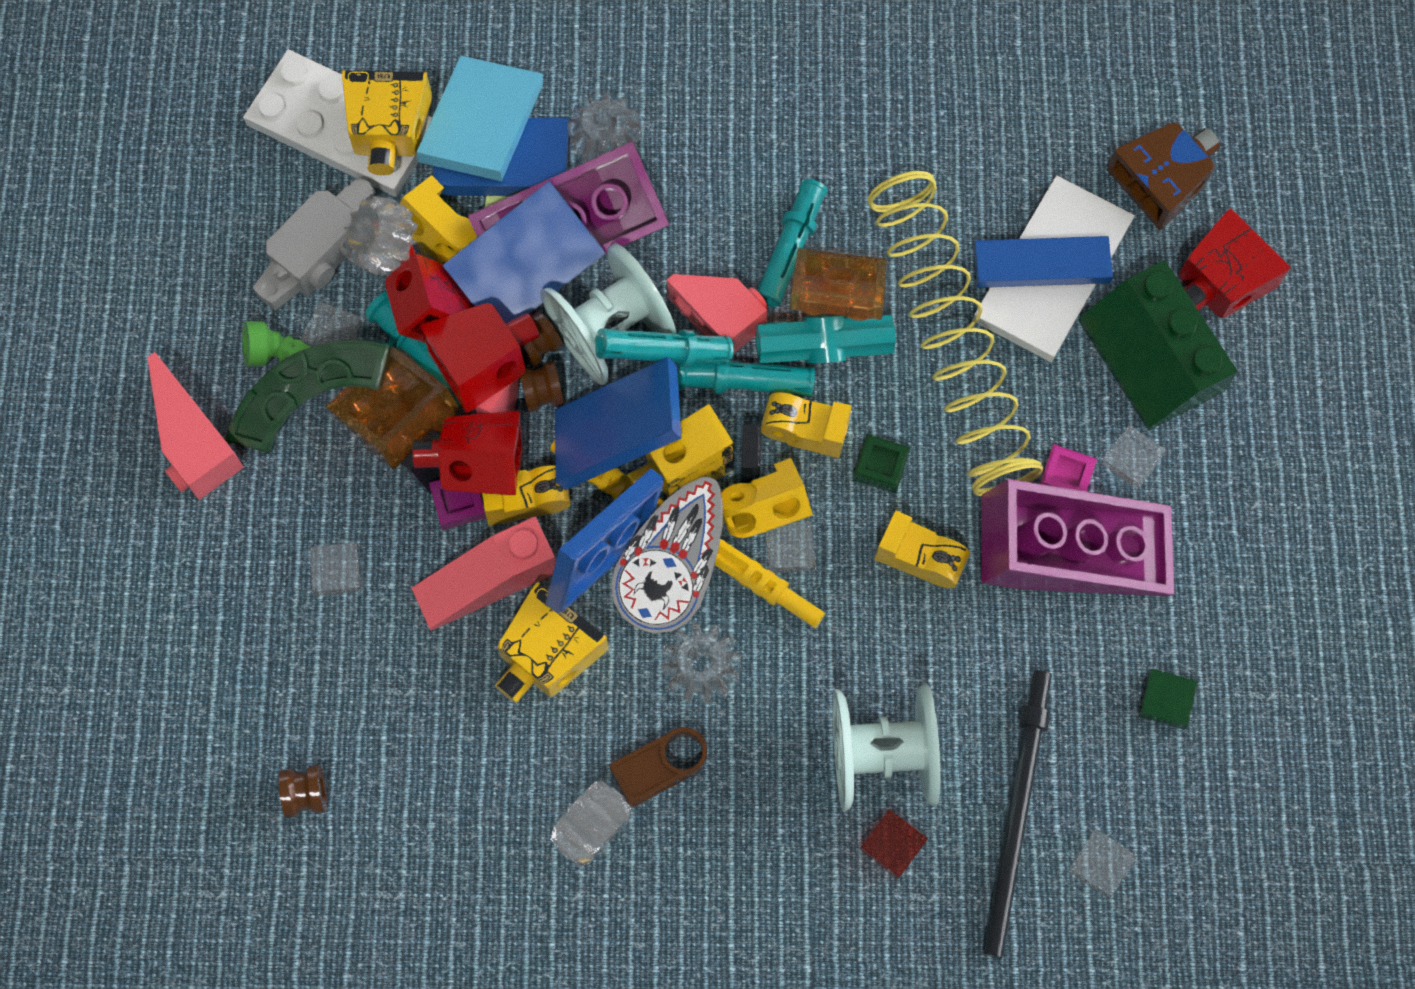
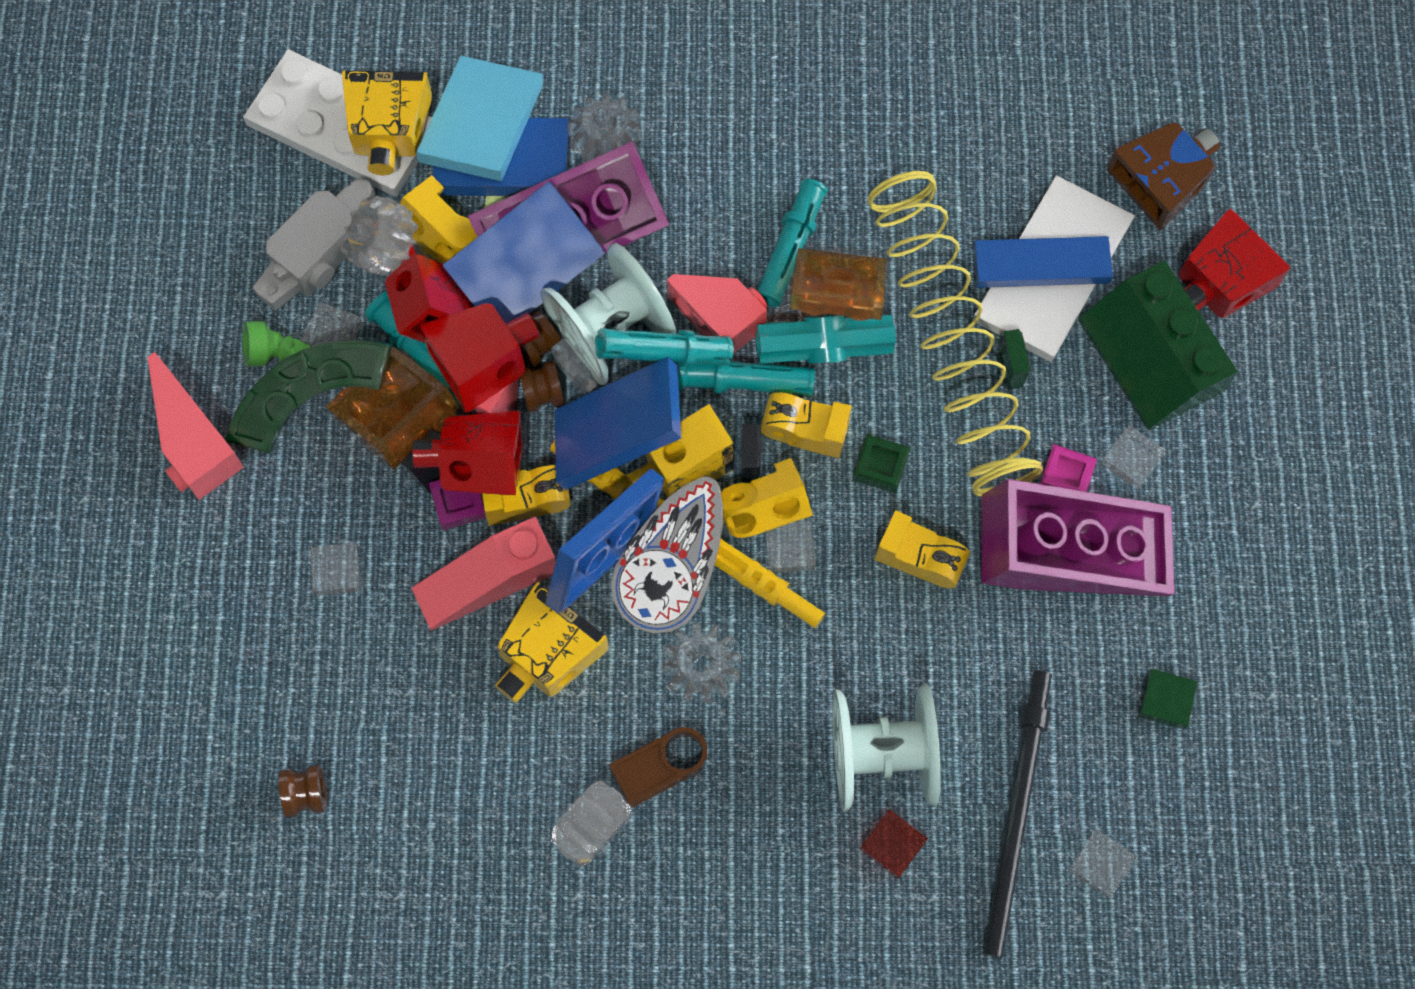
(573, 367): none -> clear tile
(1014, 358): none -> dark green tile

